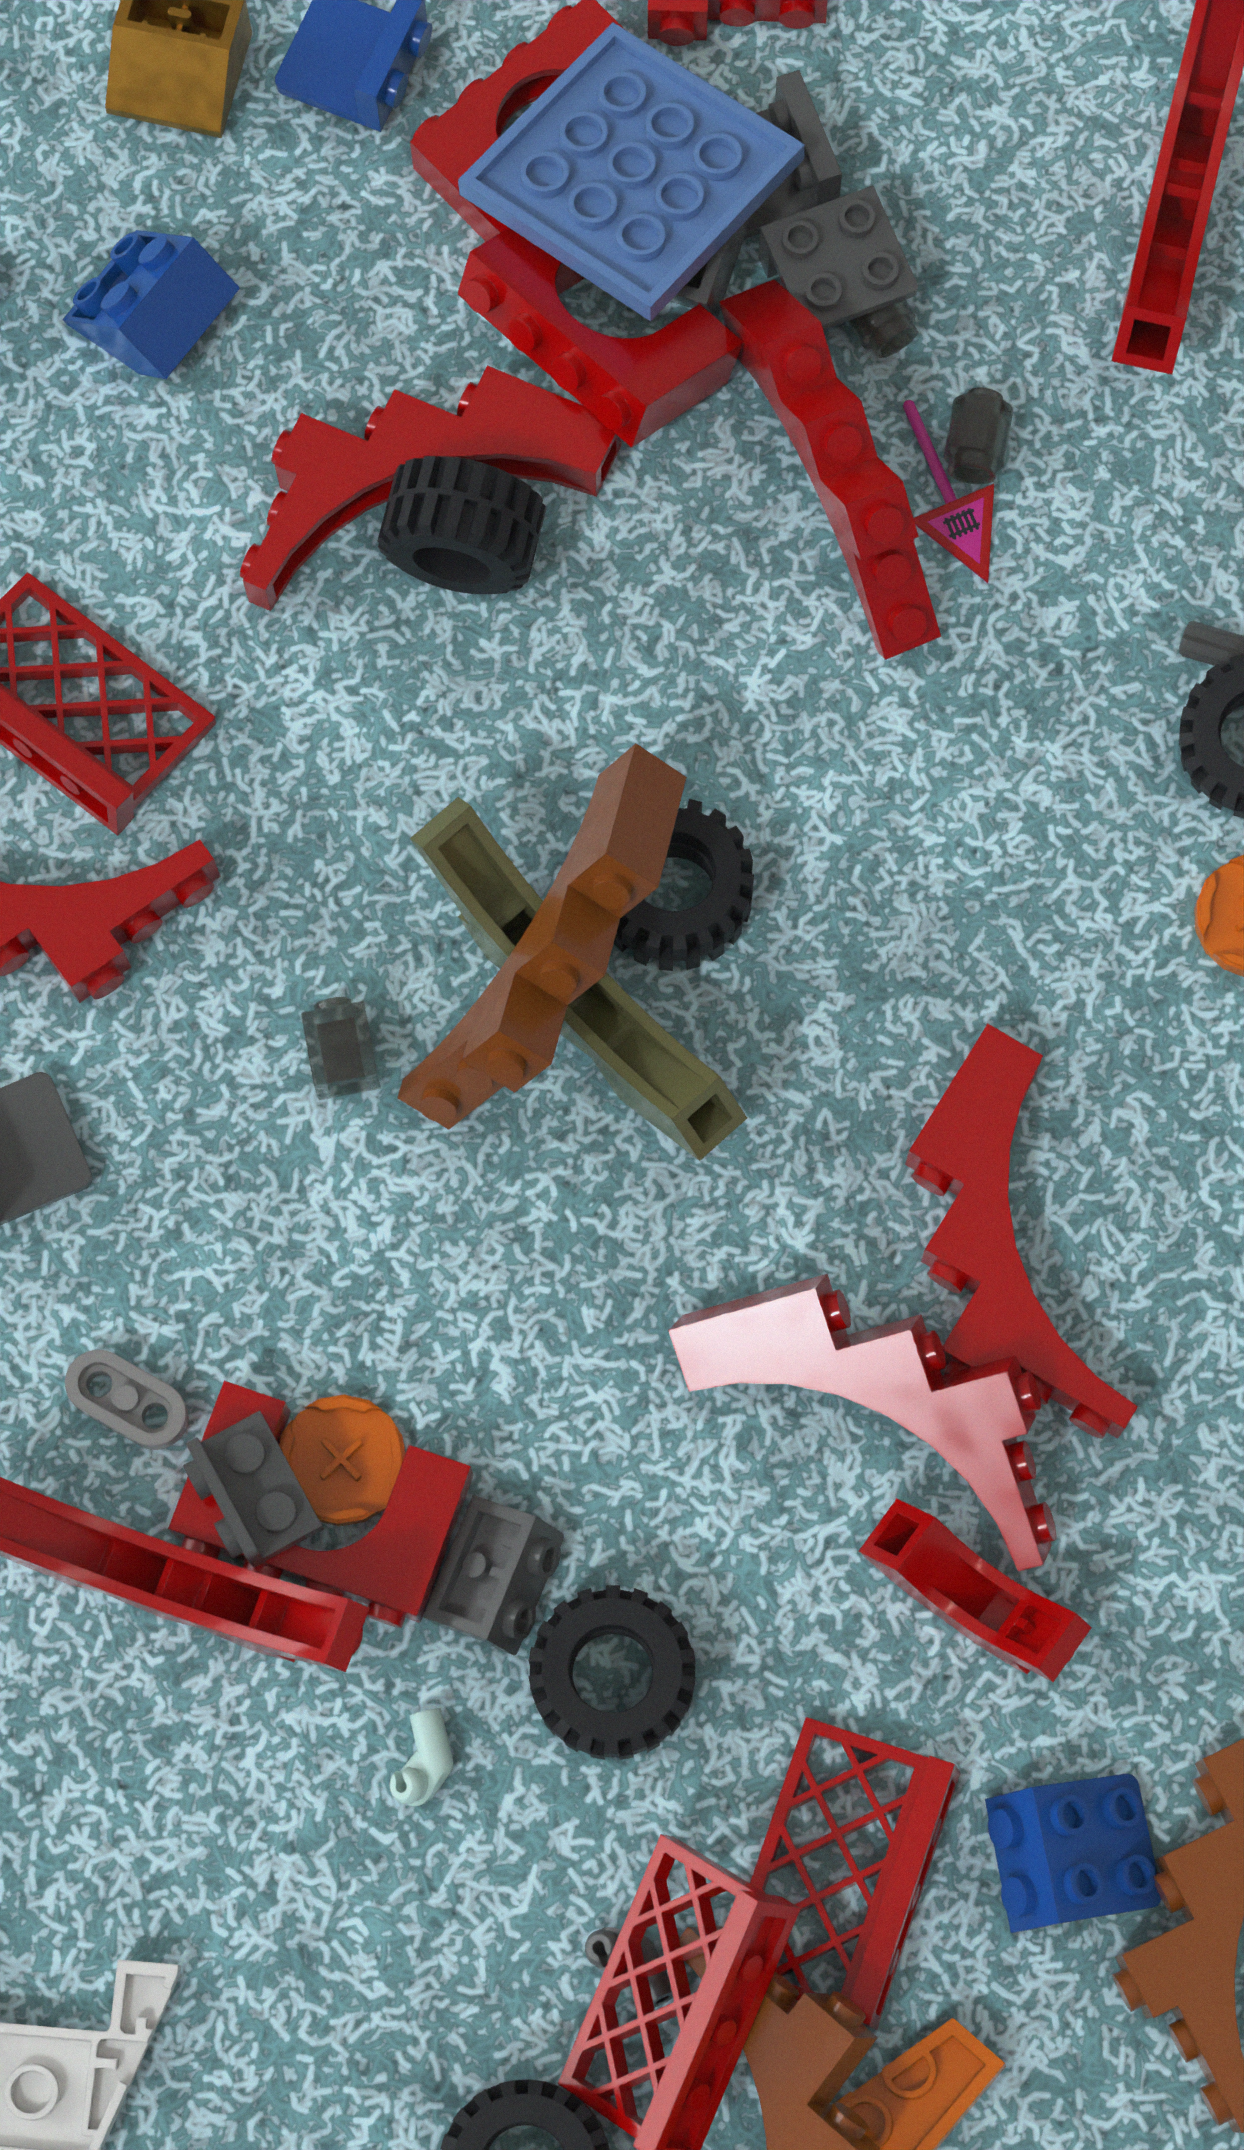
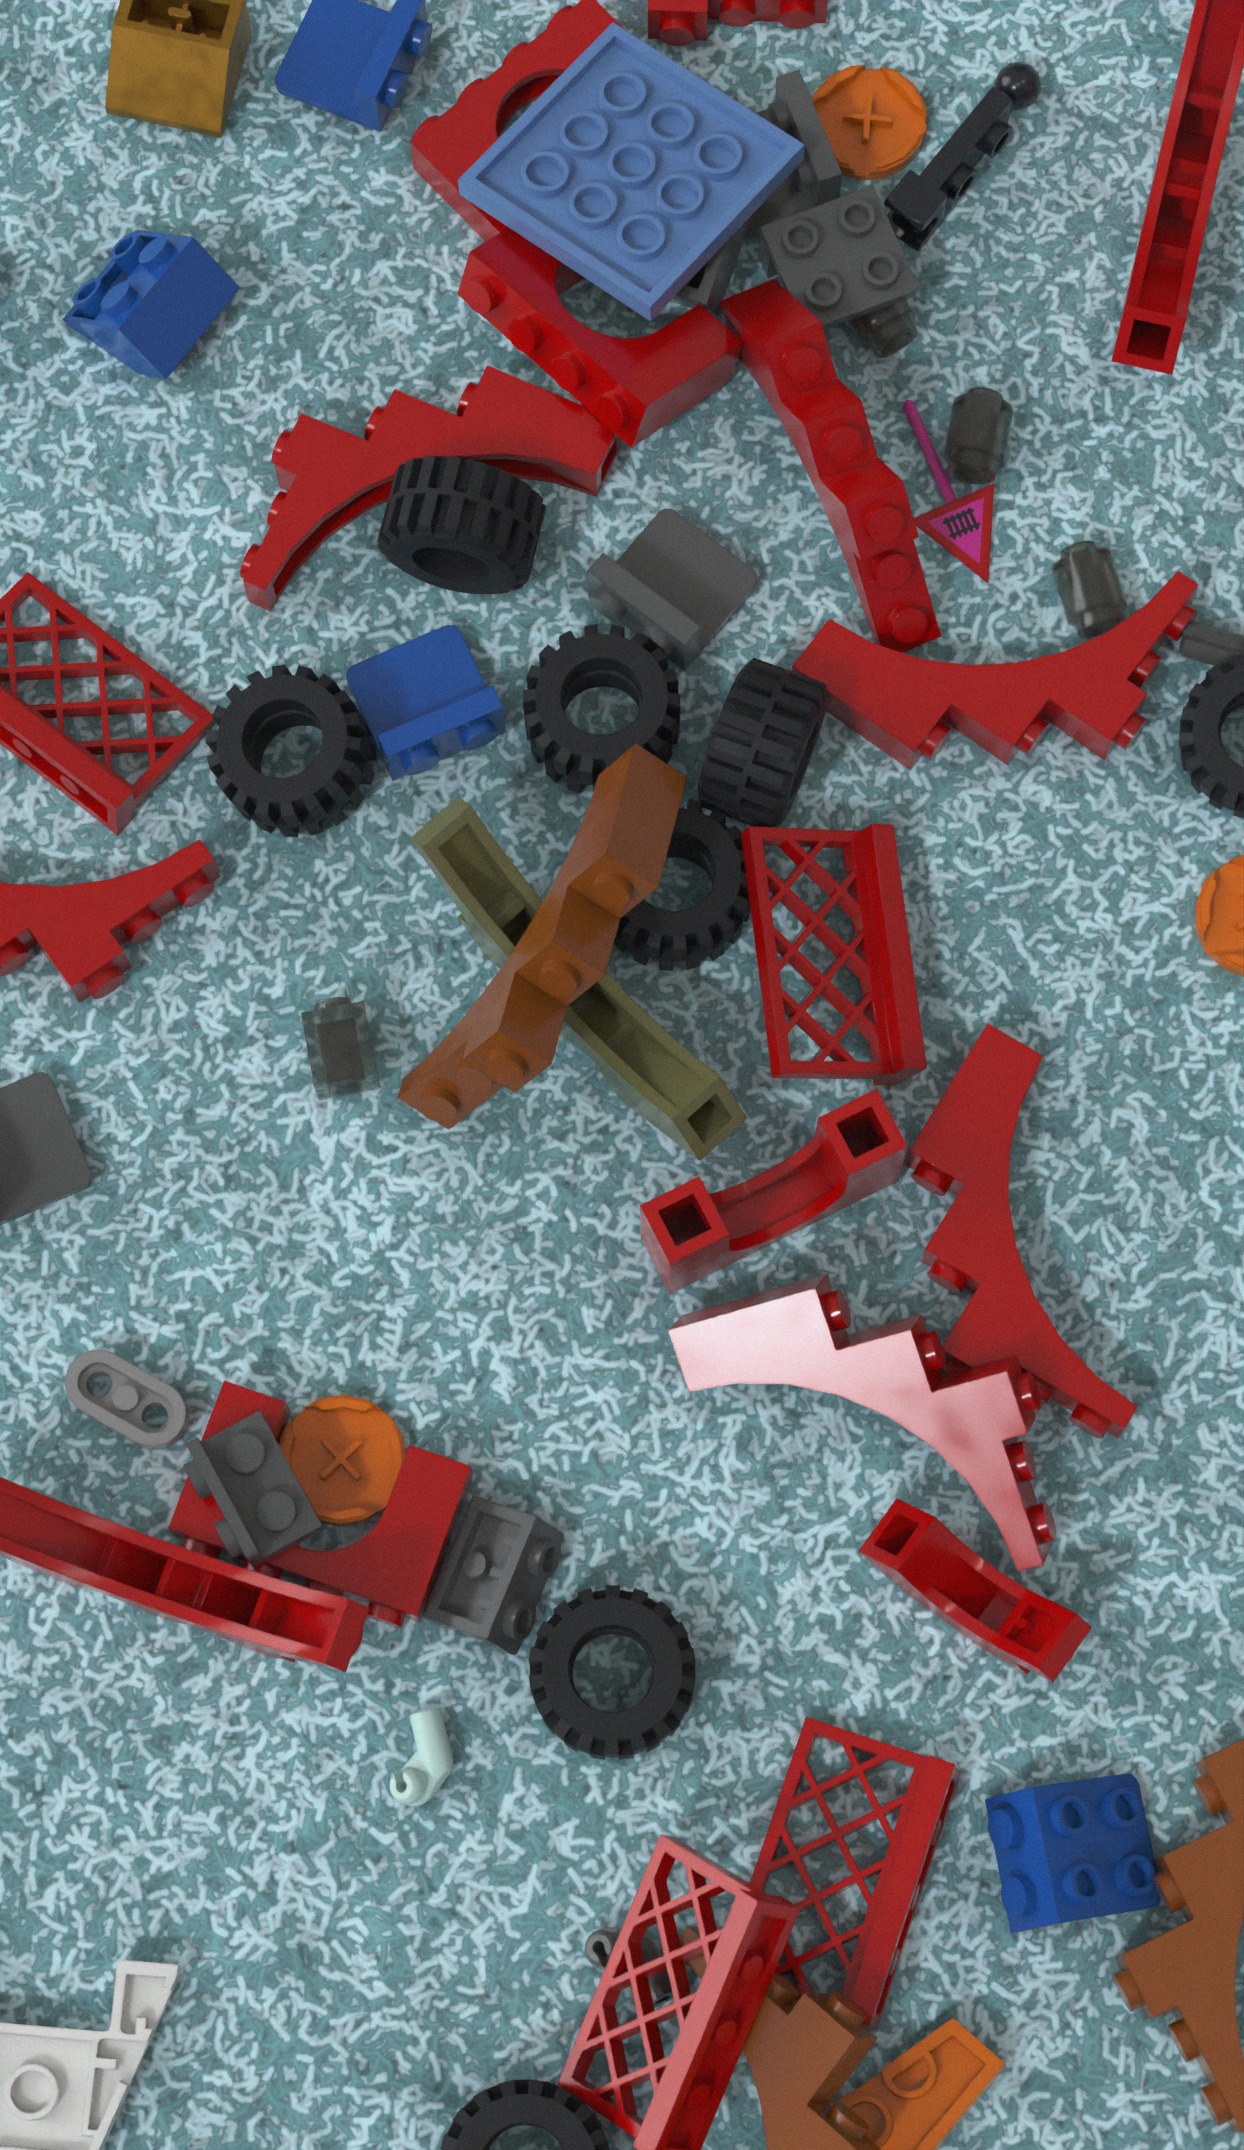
(264, 712): none -> black tyre
(425, 701): none -> blue bracket
(592, 663): none -> black tyre
(671, 587): none -> dark grey bracket
(702, 1232): none -> red arch
(762, 744): none -> black tyre
(871, 121): none -> orange tile
(880, 961): none -> red fence
(920, 200): none -> black plate
(1084, 691): none -> red arch
(1089, 588): none -> clear smoke brick

